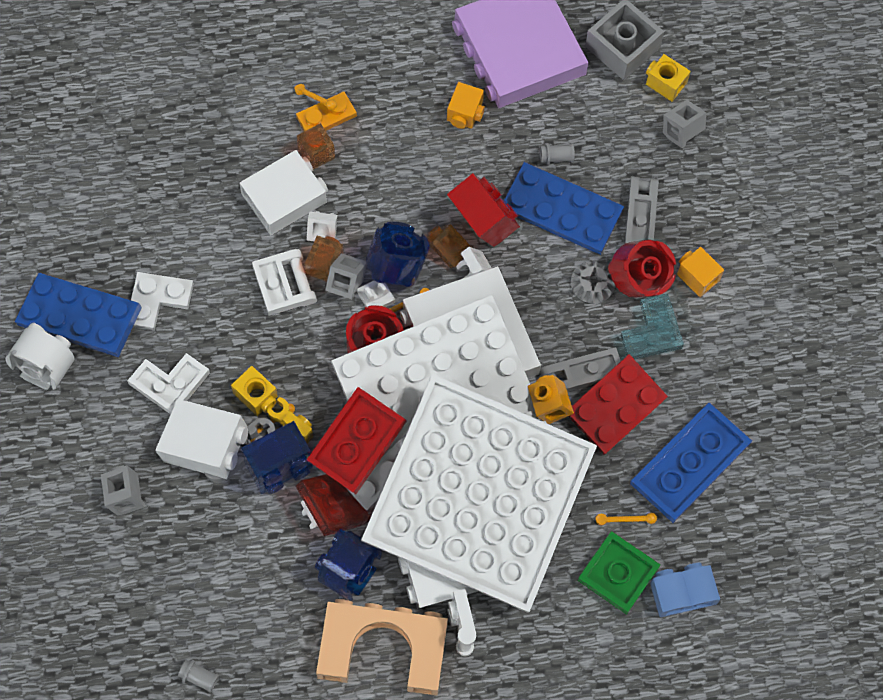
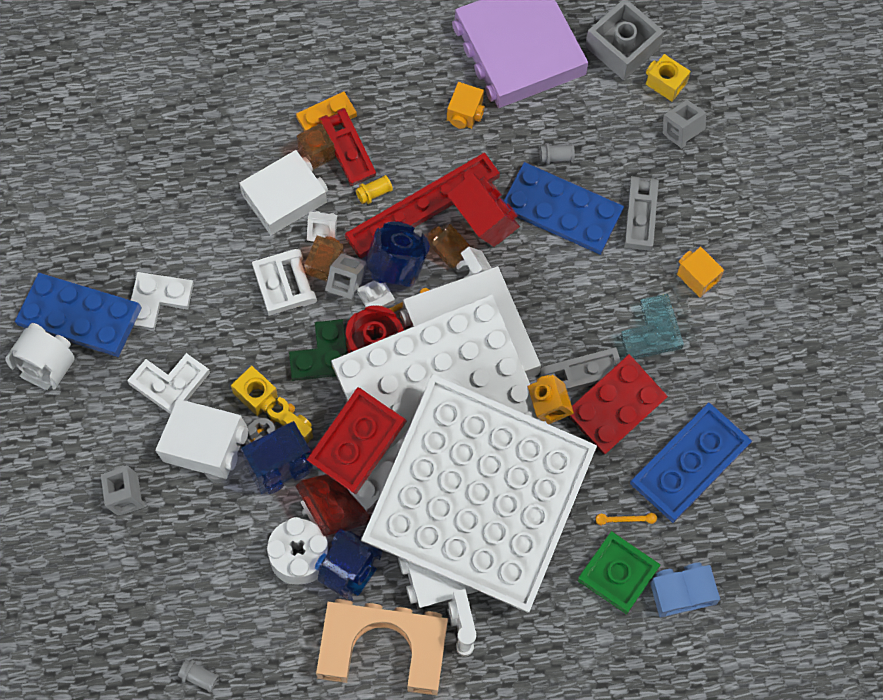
(292, 535): none -> white brick
(300, 89): light orange hinge -> none
(317, 362): none -> dark green plate
(348, 147): none -> red plate
(374, 189): none -> yellow pin
(421, 204): none -> red plate
(583, 288): light grey gear -> none
(643, 268): red brick -> none

